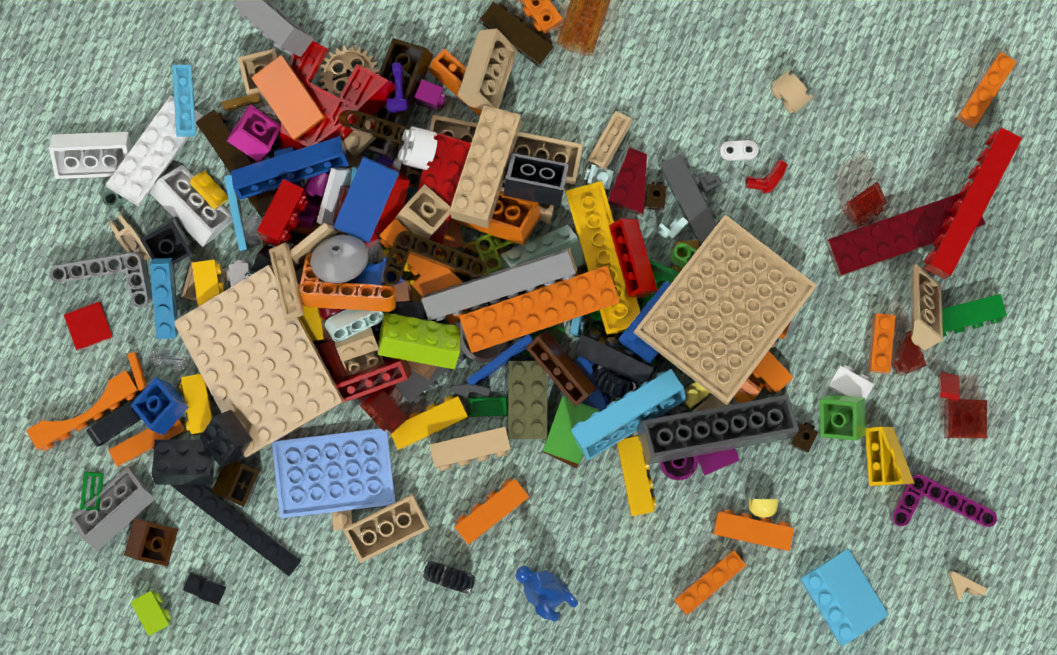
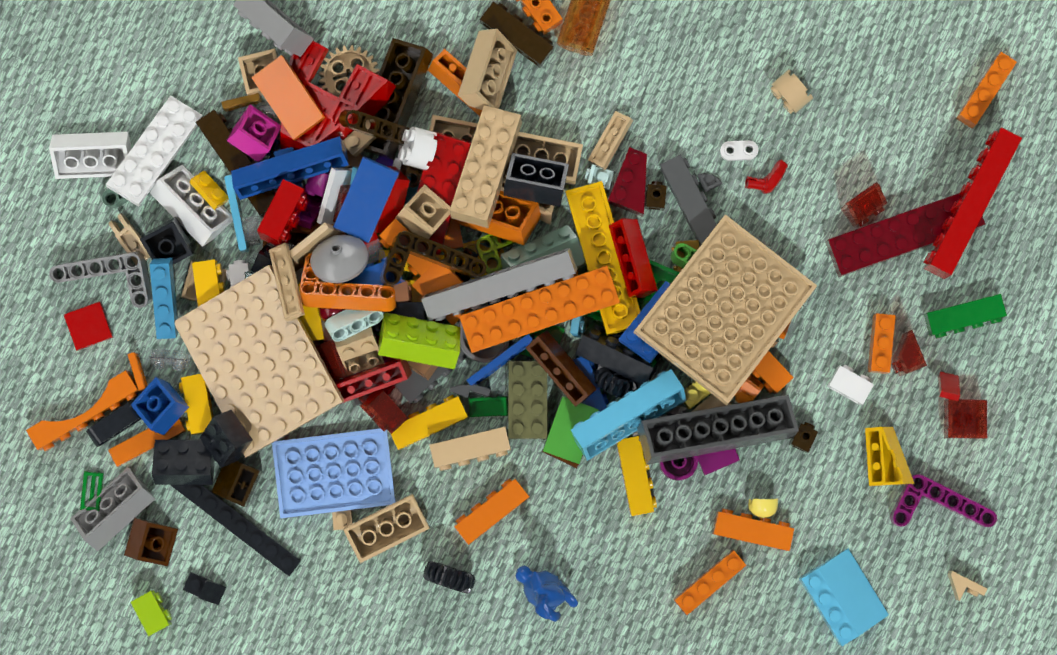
(183, 101): medium azure tile -> none
(397, 103): dark purple brick -> none
(430, 96): magenta brick -> none
(676, 227): light aqua bracket -> none
(842, 417): bright green brick -> none
(925, 309): tan slope -> none

